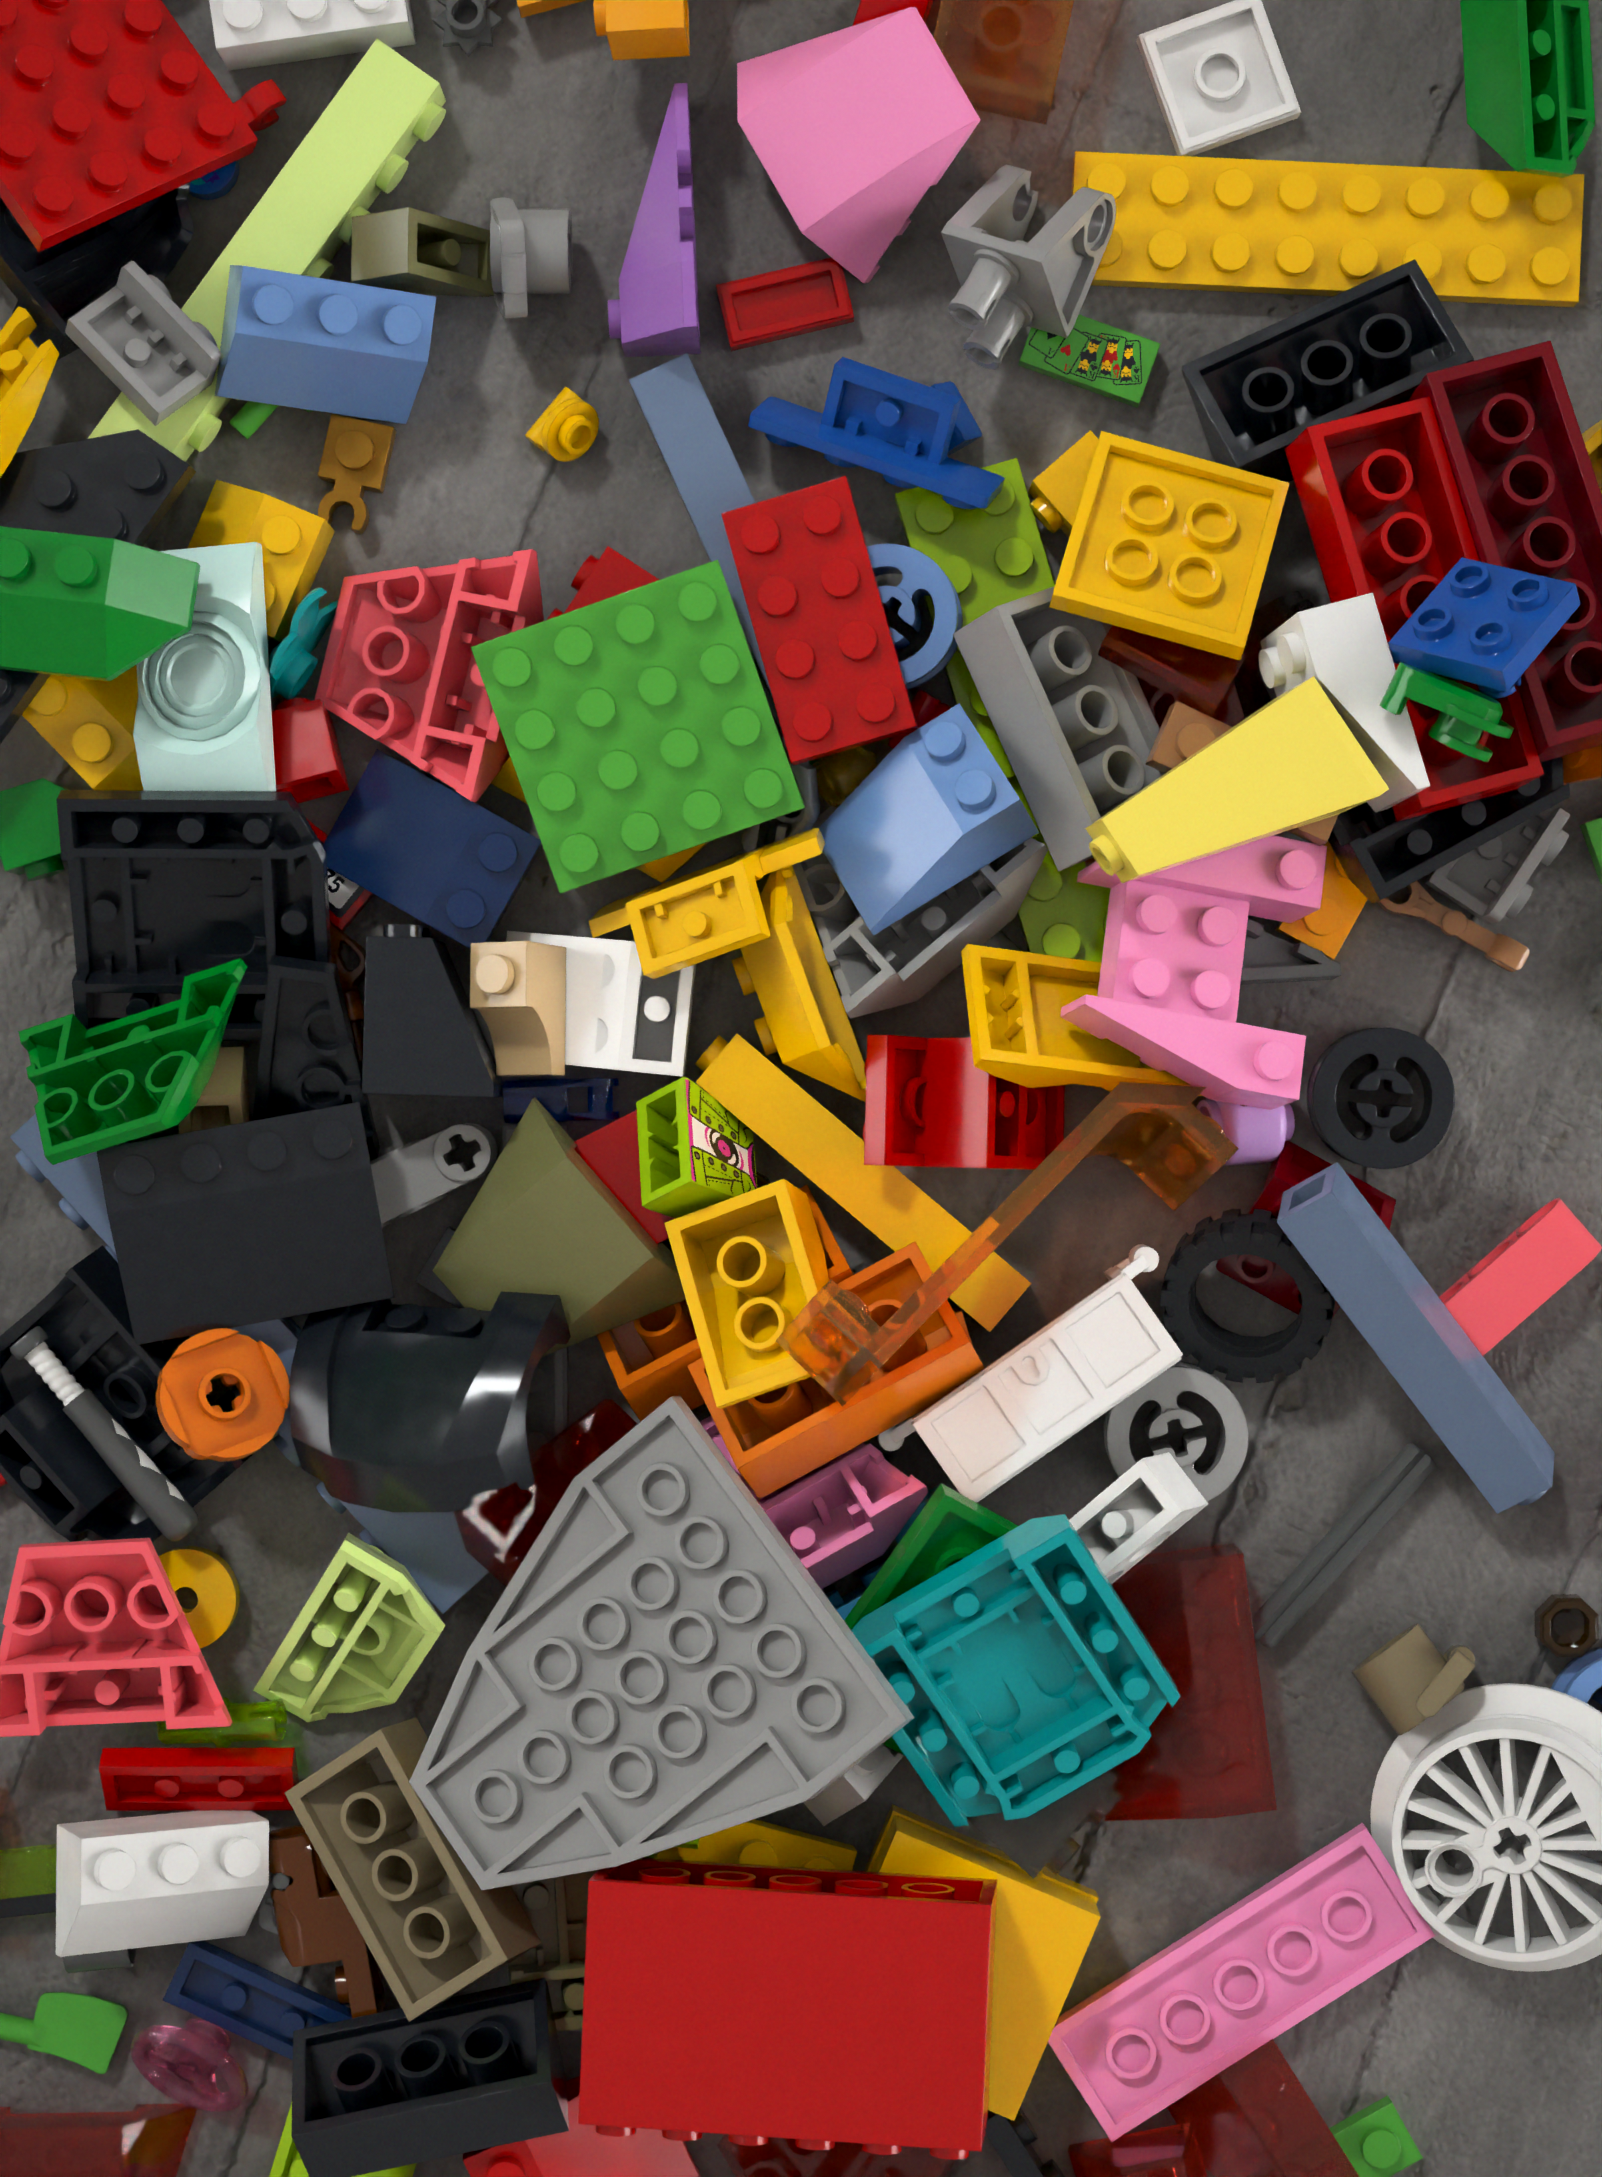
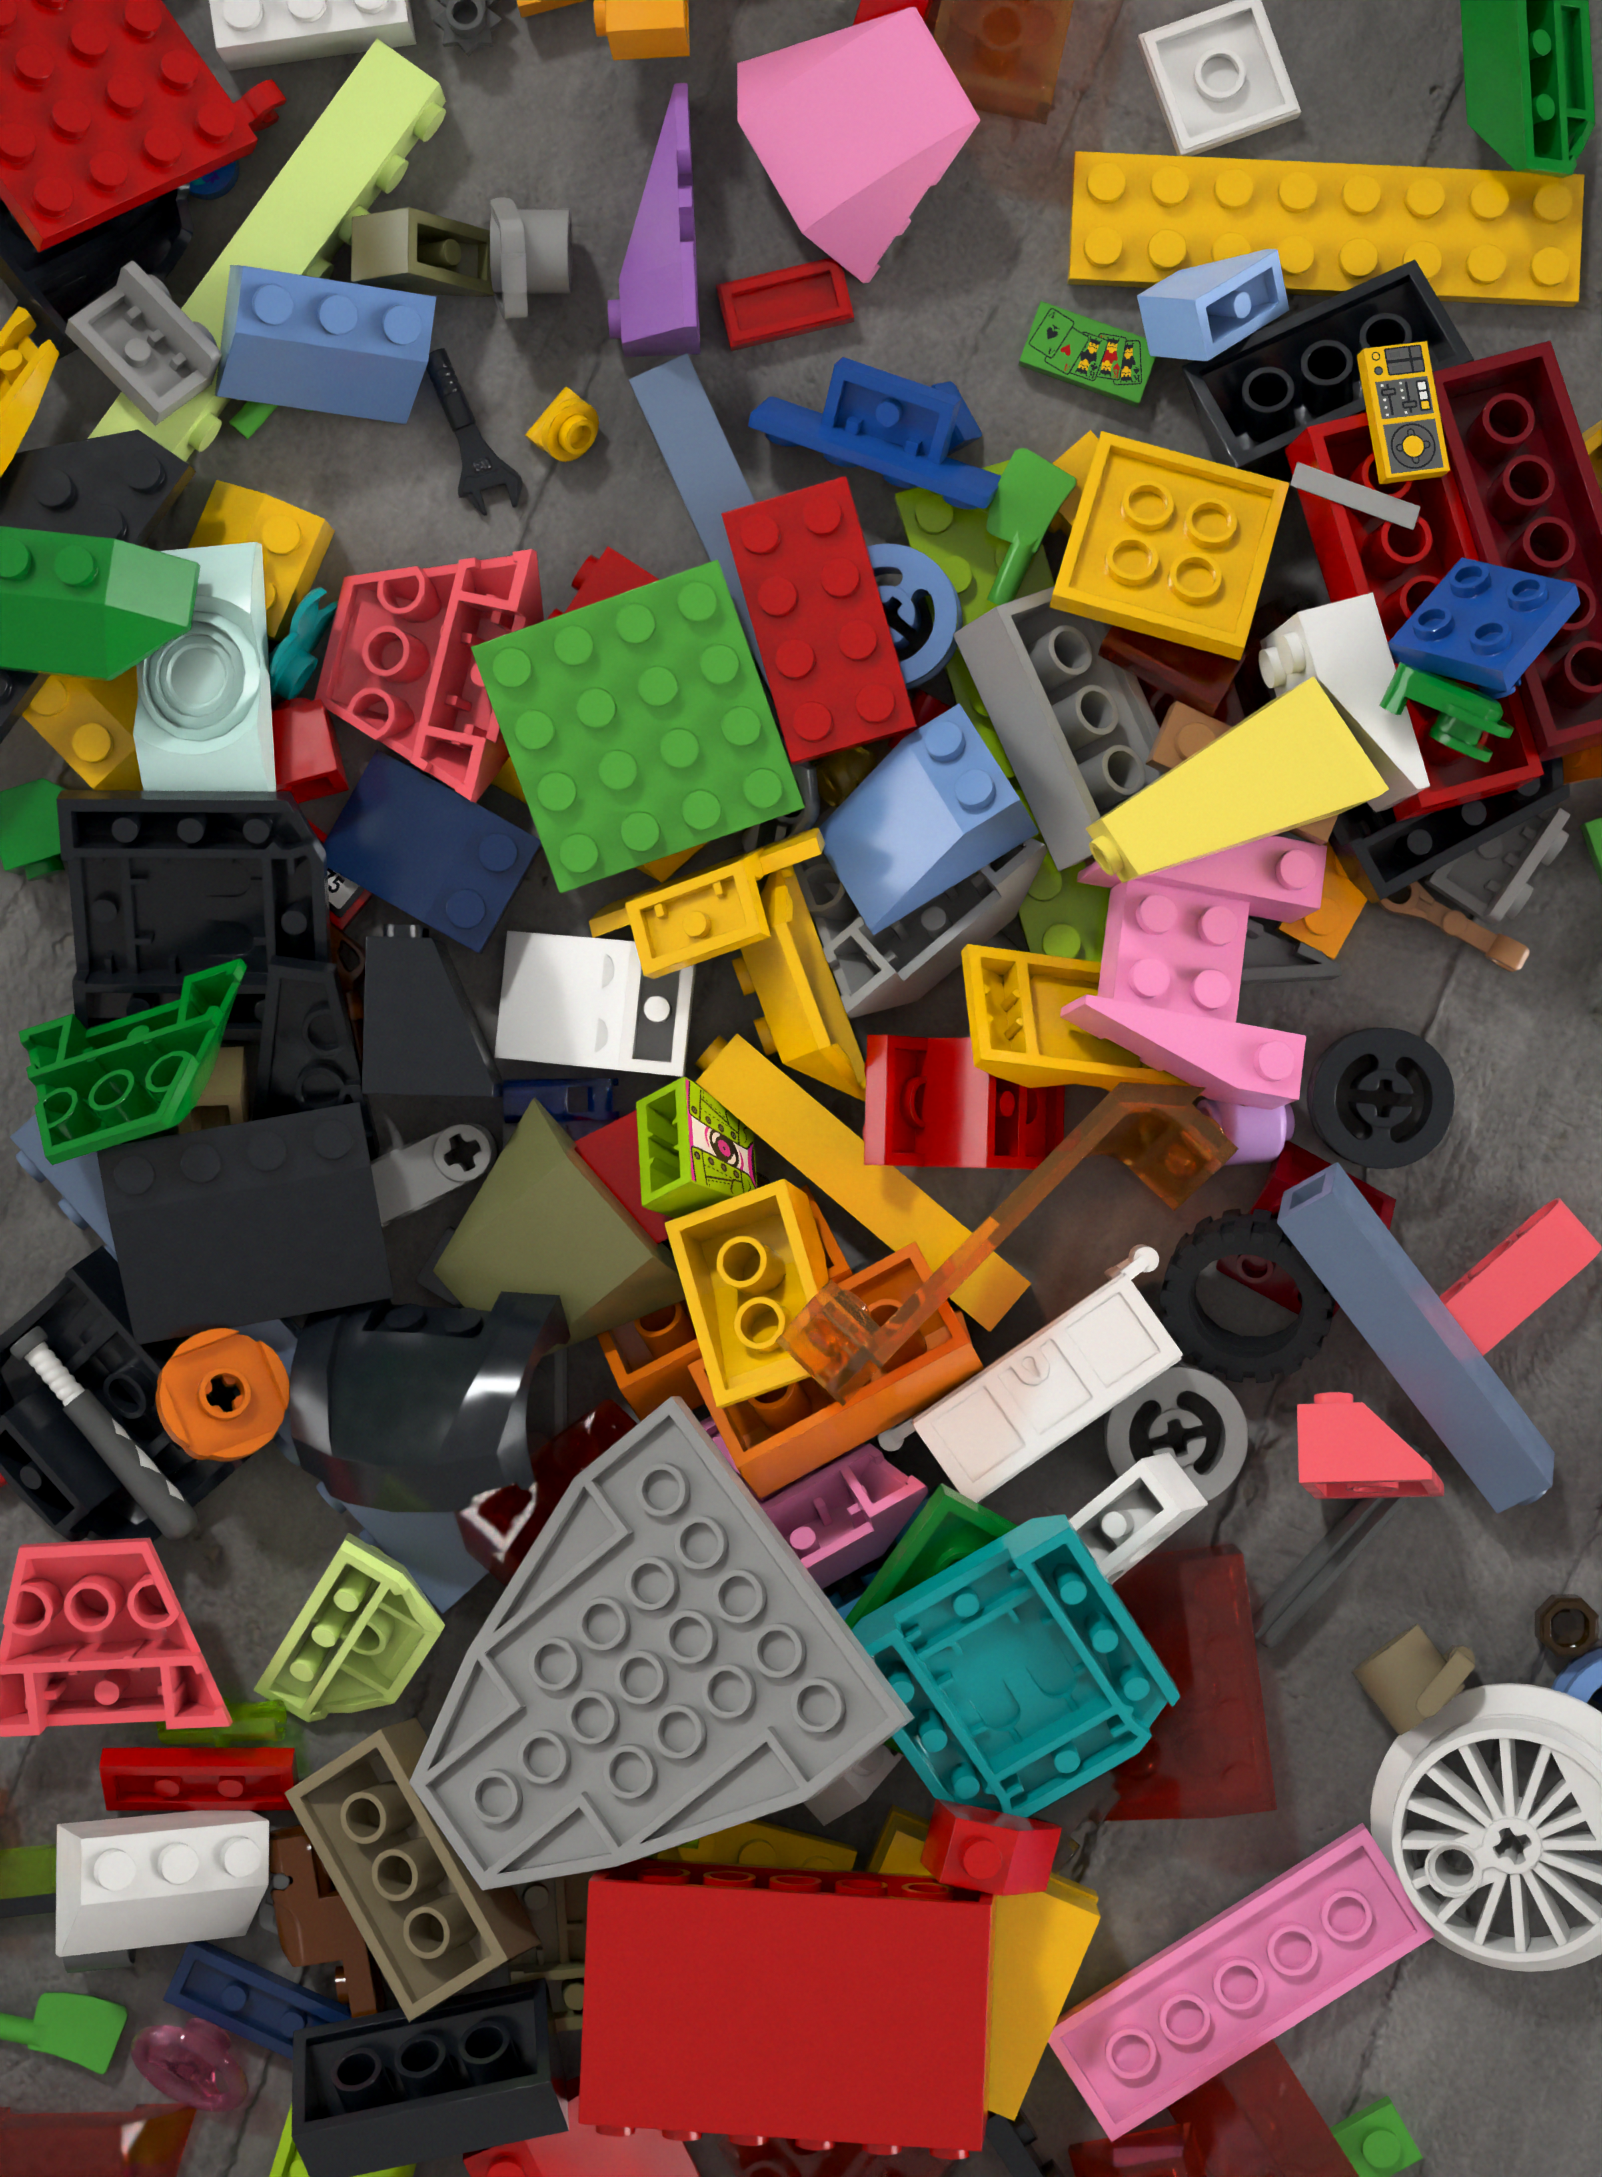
(213, 1584): yellow piece -> none
(355, 460): pearl gold plate -> none
(480, 464): none -> black piece
(523, 1002): tan arch -> none
(989, 1849): none -> red slope
(1018, 281): light grey piece -> none
(1022, 513): none -> bright green piece
(1212, 305): none -> light blue slope
(1355, 496): none -> light grey piece
(1356, 1455): none -> coral slope
(1403, 412): none -> tile

